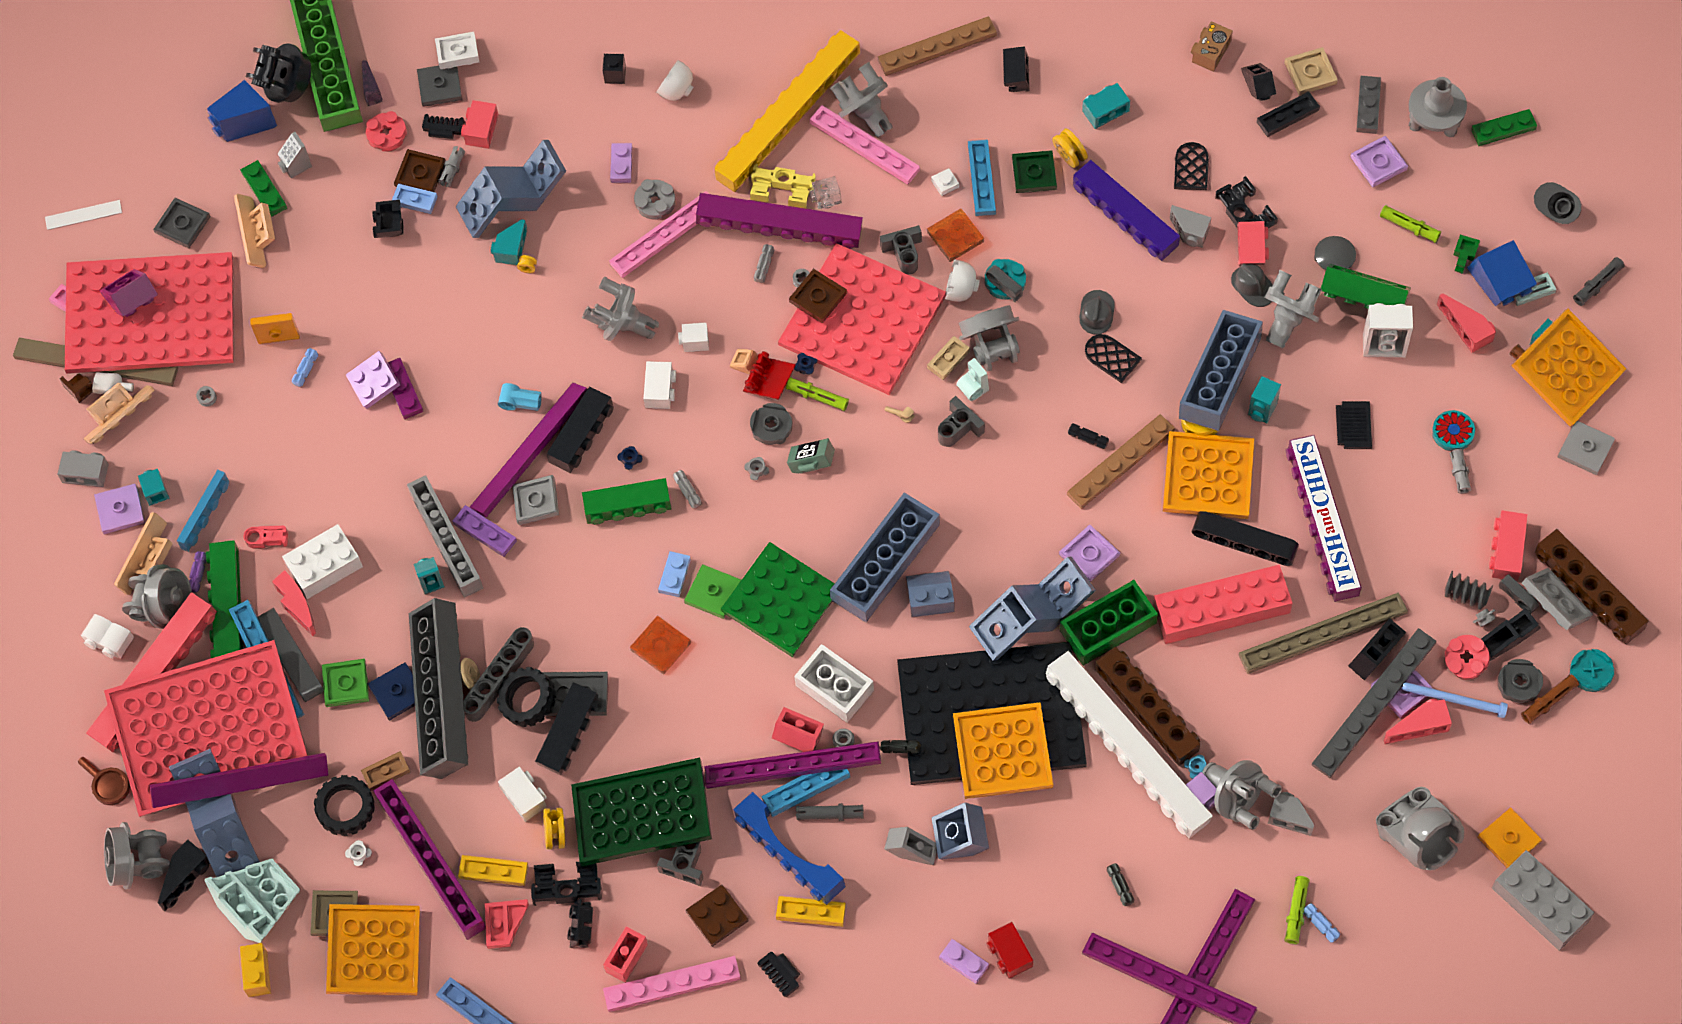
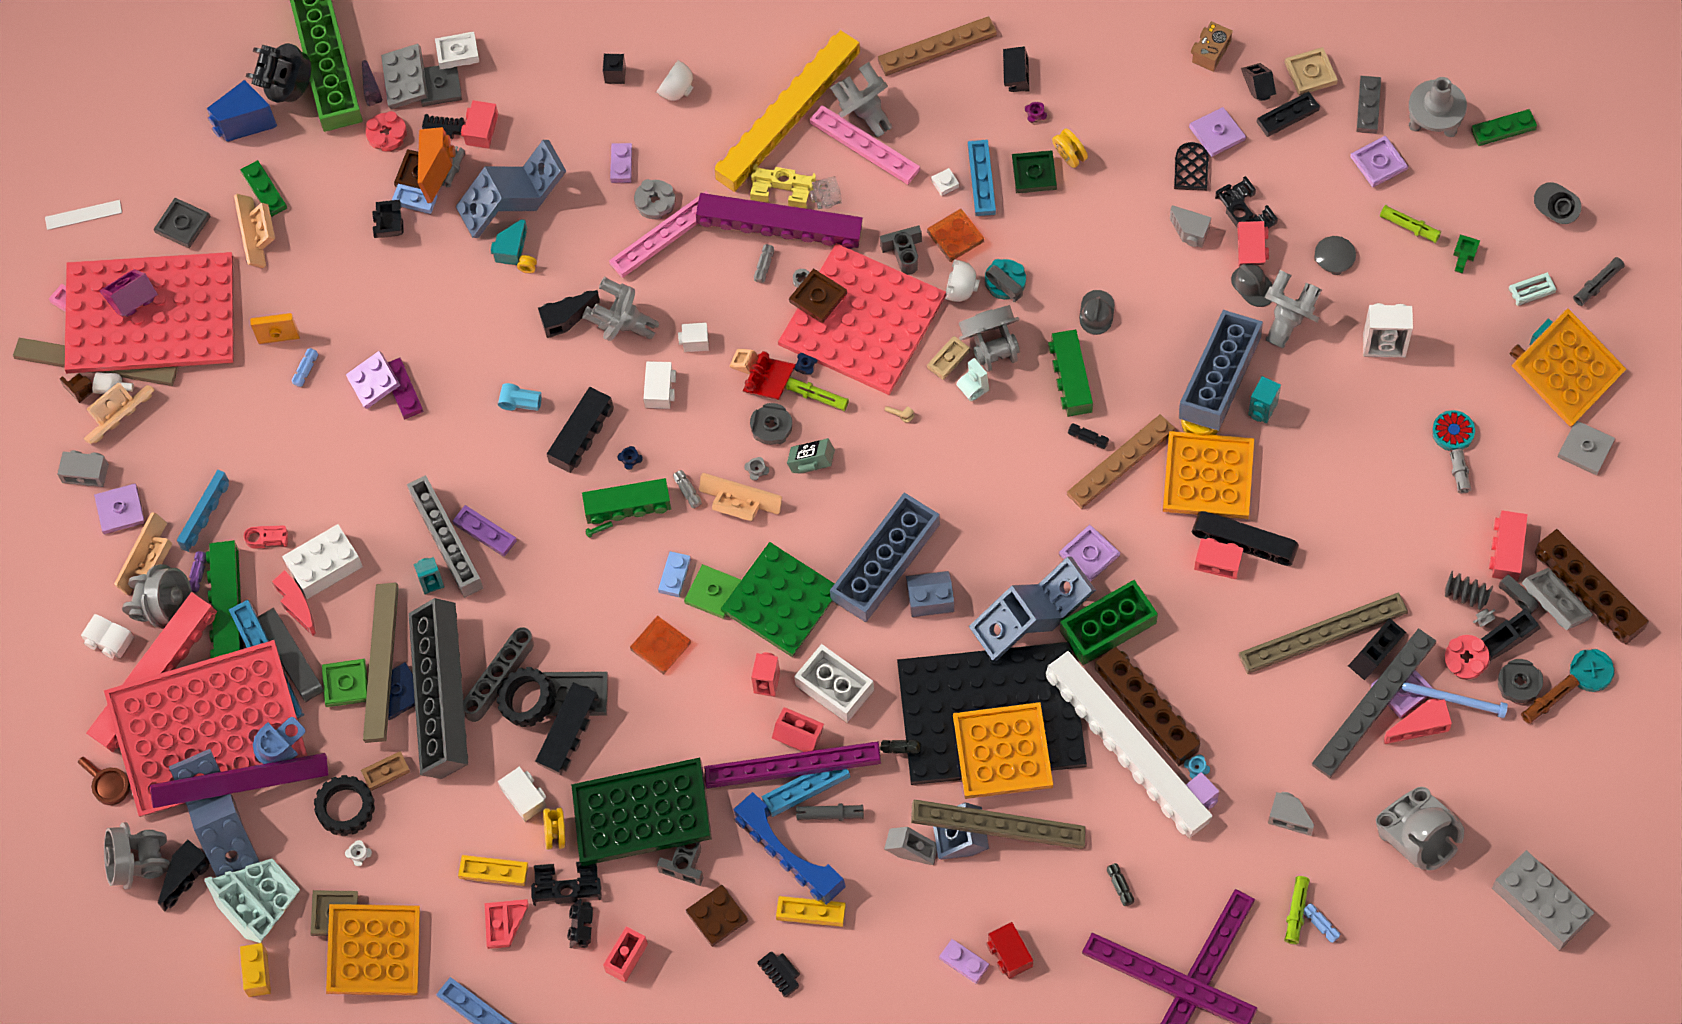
(153, 486): teal brick -> none
(205, 390): light grey bush -> none
(275, 745): none -> medium blue container
(294, 156): light grey slope -> none
(380, 663): none -> dark tan tile
(404, 76): none -> light grey plate
(430, 859): magenta brick -> none
(434, 160): none -> orange slope
(469, 672): tan piece -> none
(528, 450): magenta tile -> none
(535, 500): light grey plate -> none
(564, 314): none -> black slope
(589, 532): none -> green piece
(671, 984): bright pink plate -> none
(737, 498): none -> light nougat bracket
(765, 674): none -> coral brick
(843, 733): light grey plate -> none
(959, 429): dark grey tile -> none
(998, 824): none -> dark tan tile
(1035, 107): none -> magenta plate
(1071, 373): none -> green brick
(1105, 105): teal brick -> none
(1114, 342): black window -> none
(1125, 210): dark purple brick -> none
(1217, 132): none -> lavender plate
(1218, 558): none -> coral brick
(1222, 604): coral brick -> none
(1239, 790): light grey piece -> none
(1323, 518): brick -> none
(1354, 425): black window -> none
(1362, 287): green brick -> none
(1469, 324): coral slope -> none
(1503, 274): blue slope -> none
(1509, 837): light orange plate -> none

